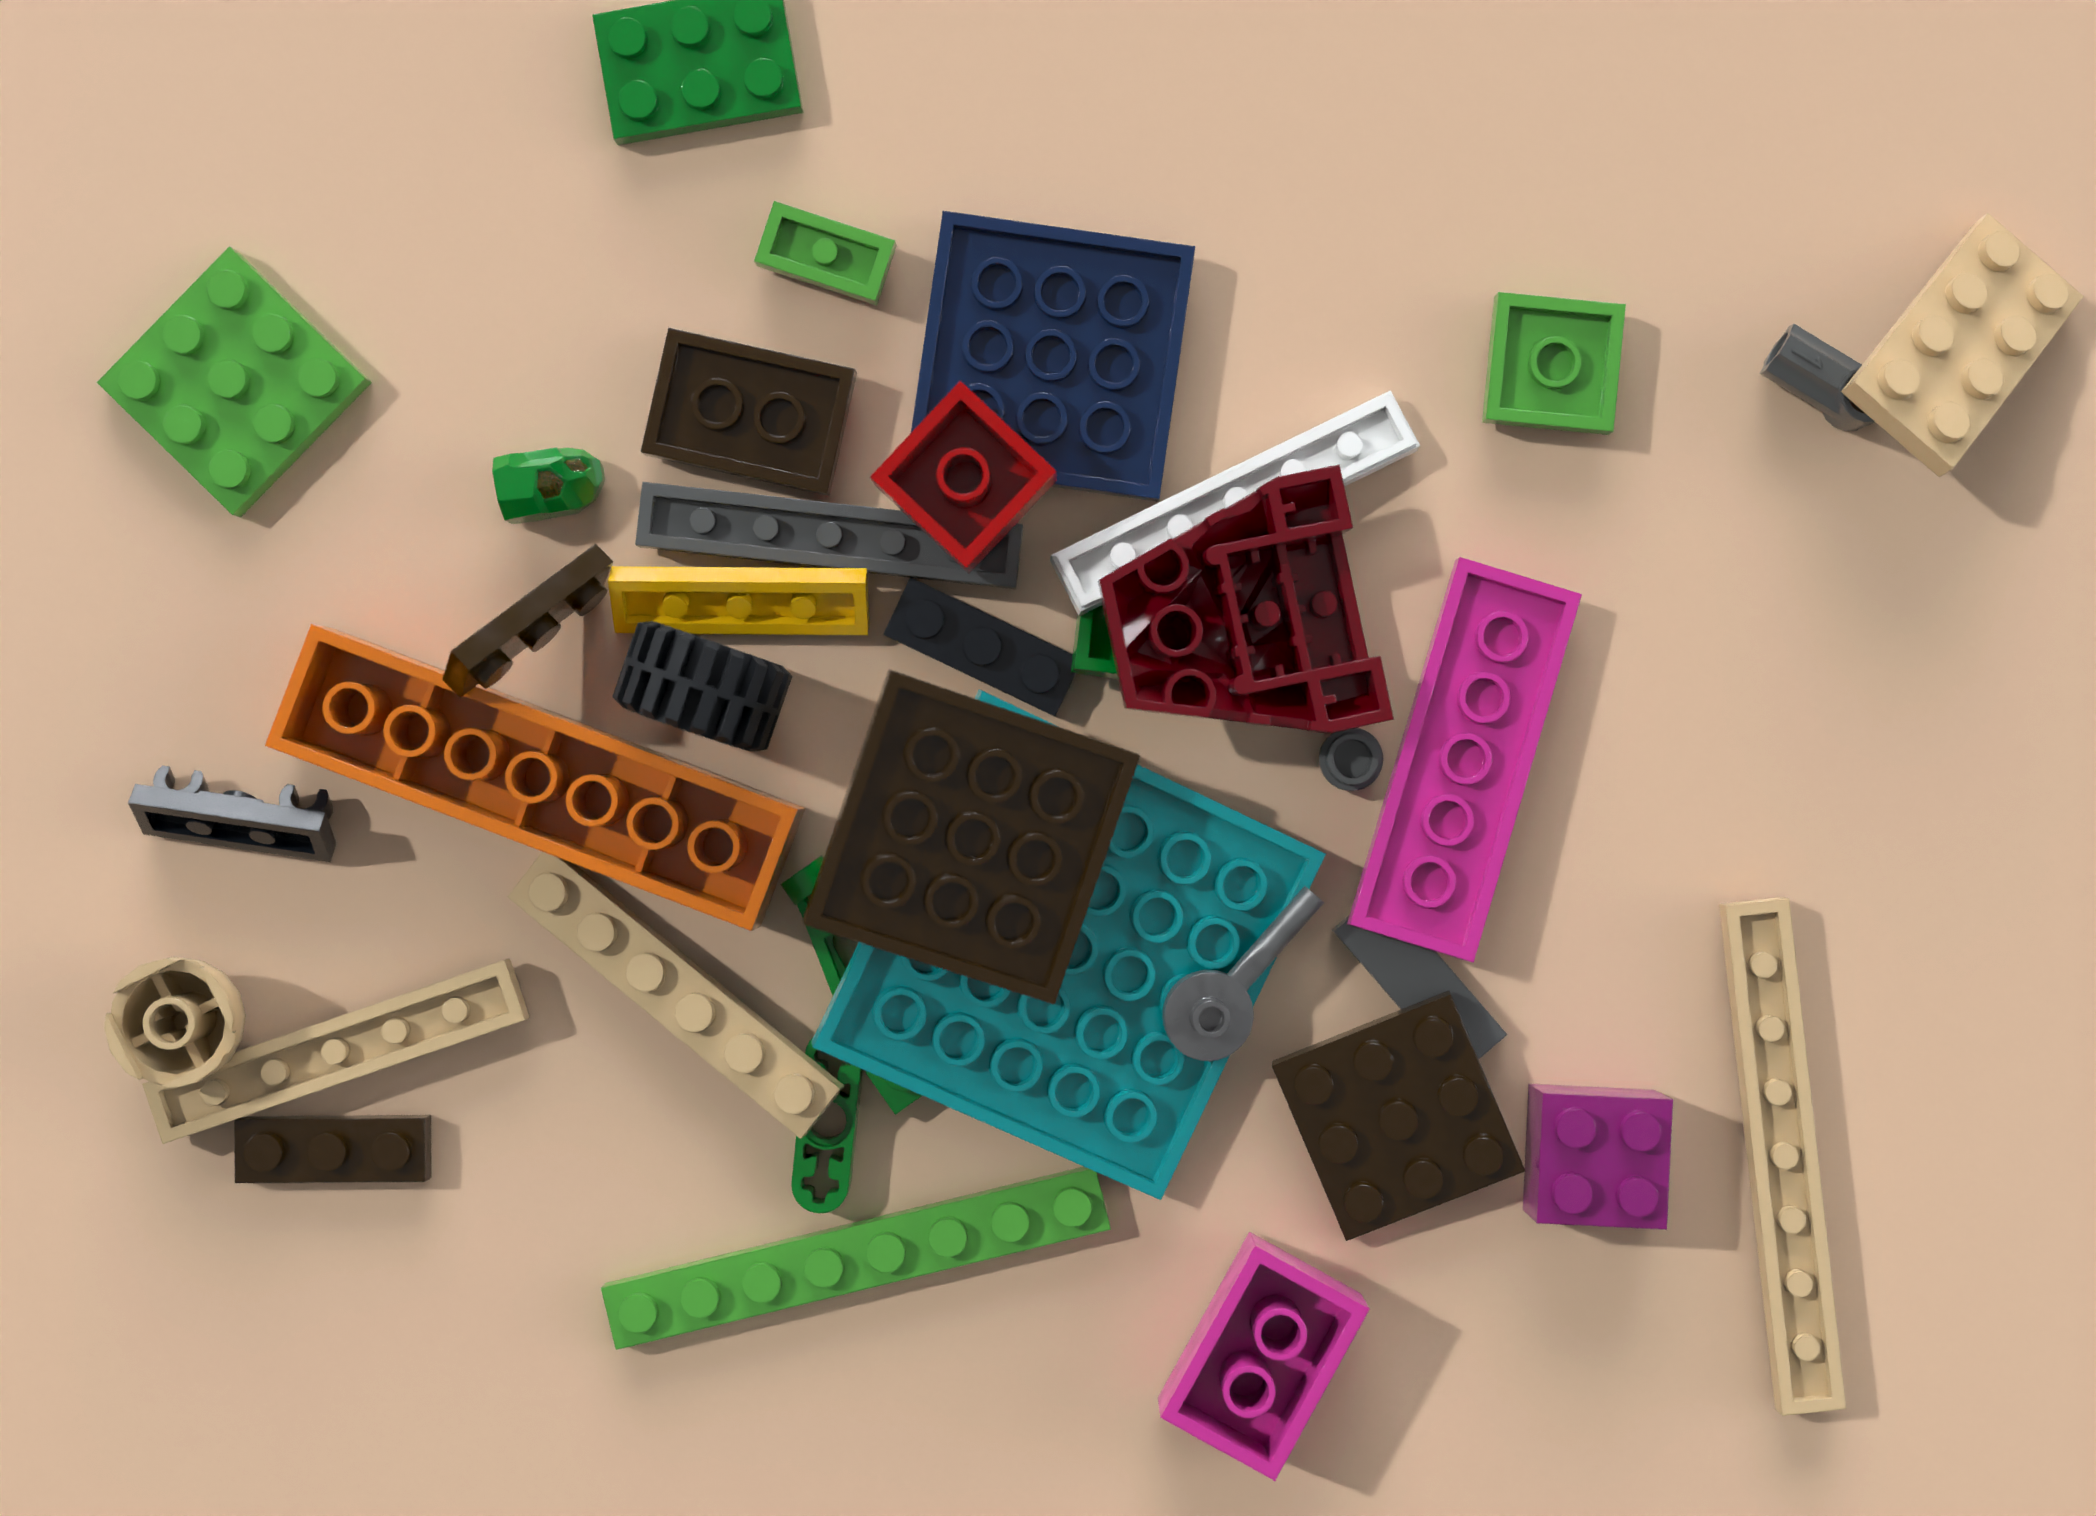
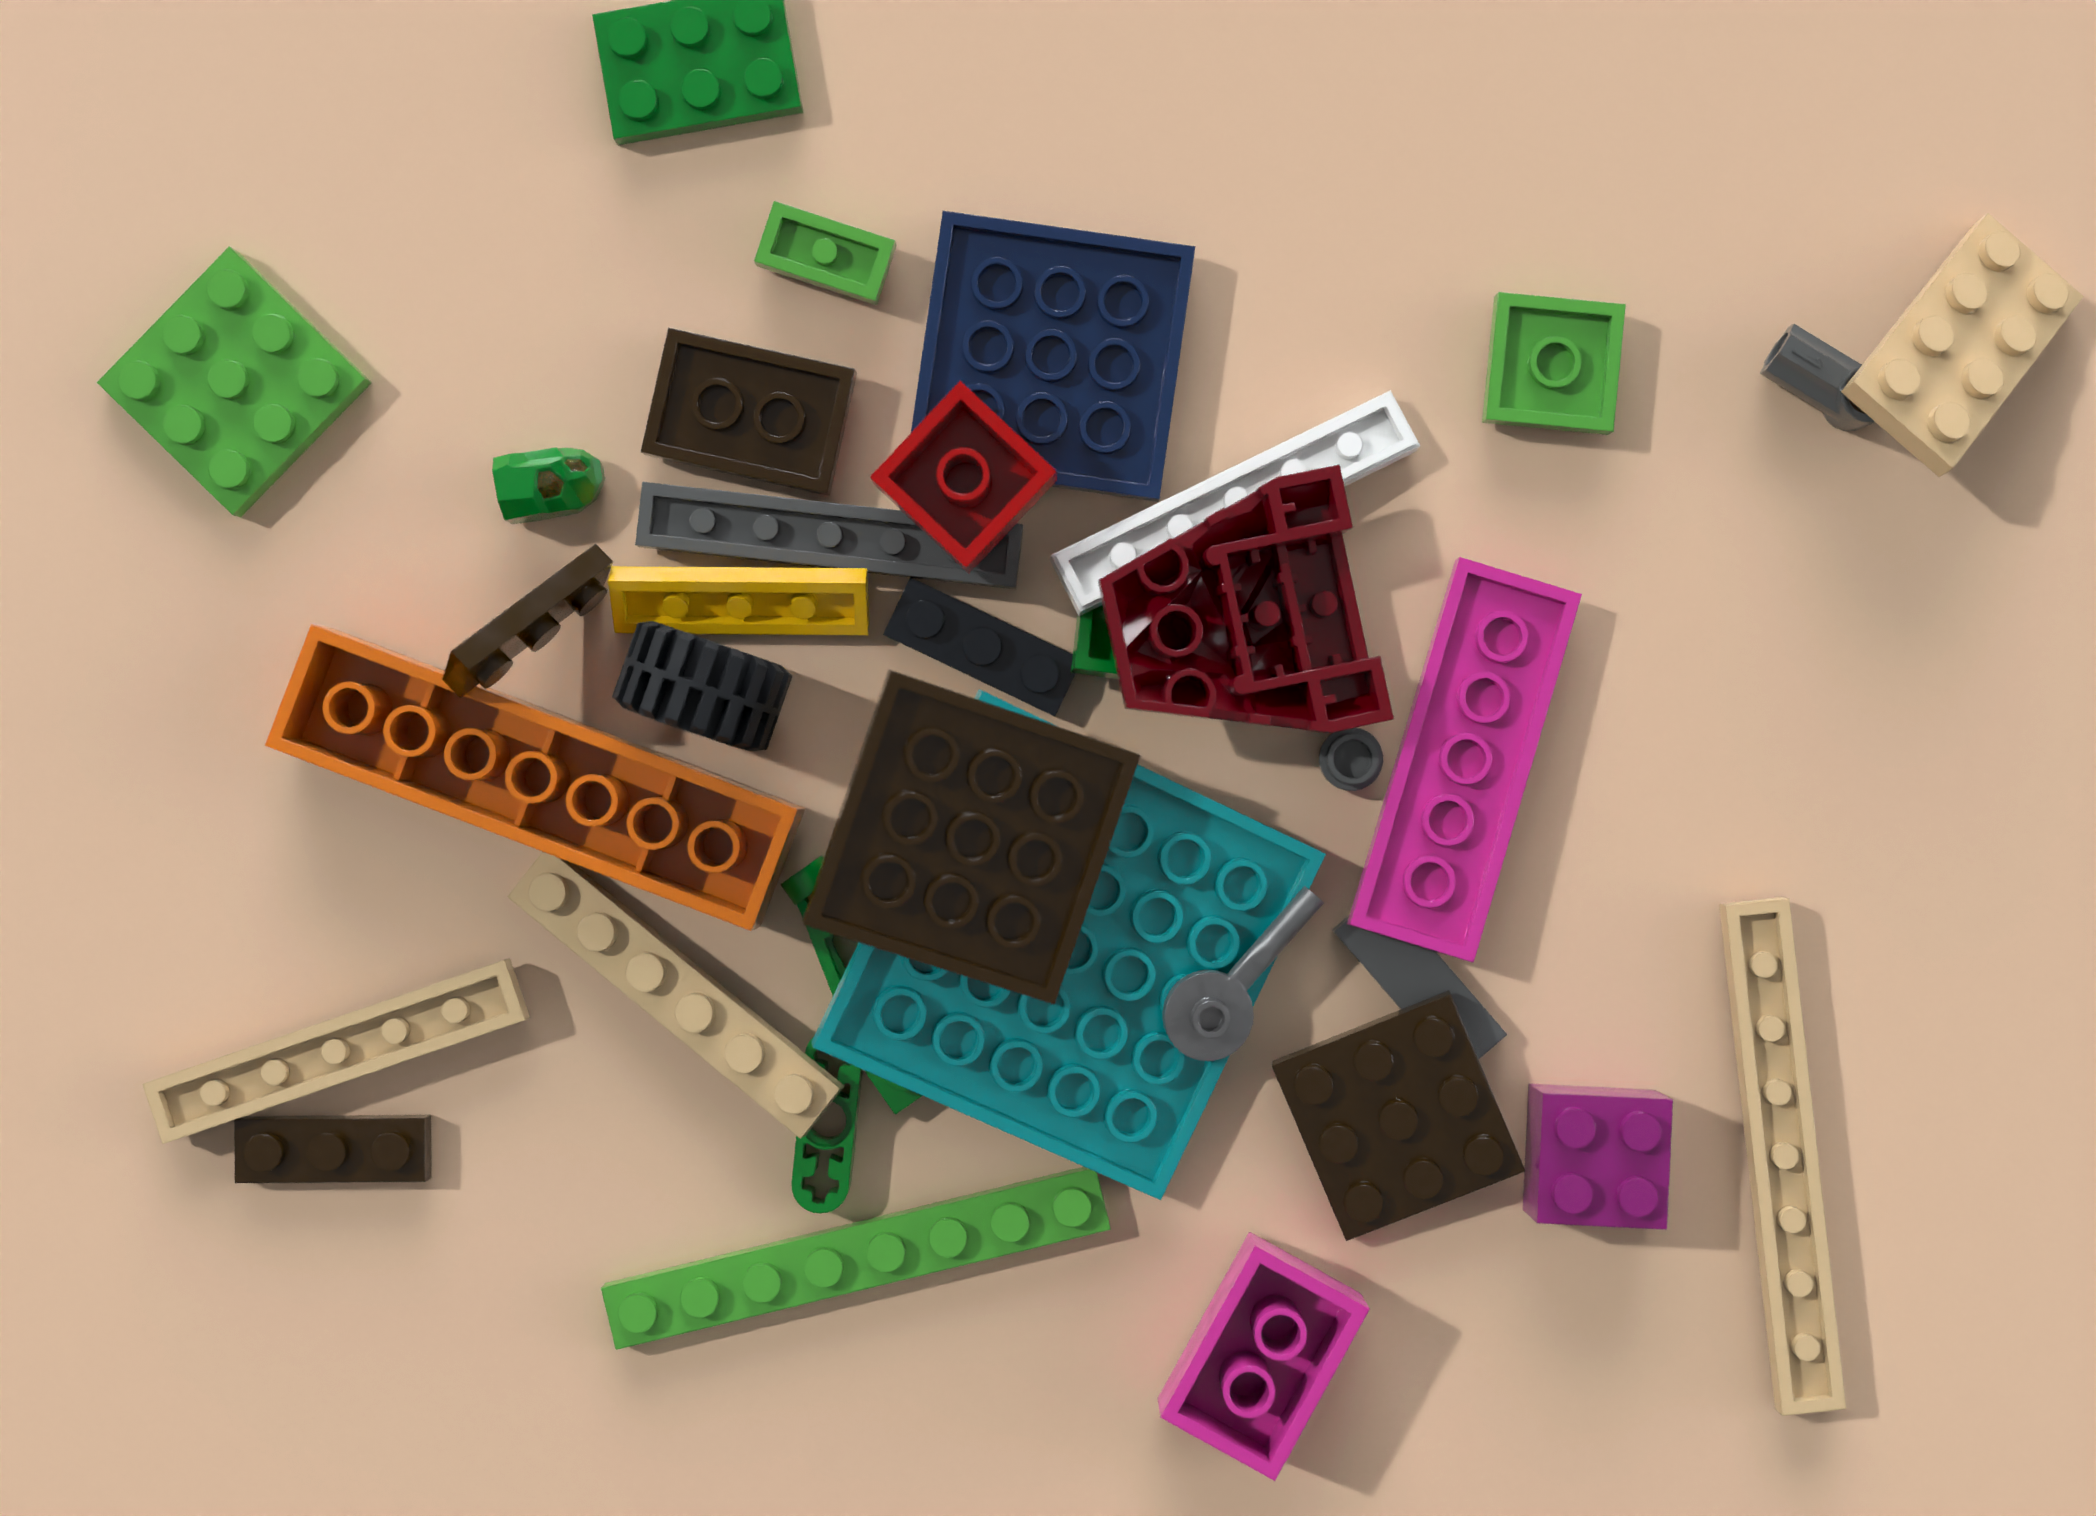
(174, 1021): tan cylinder -> none
(234, 817): black plate -> none

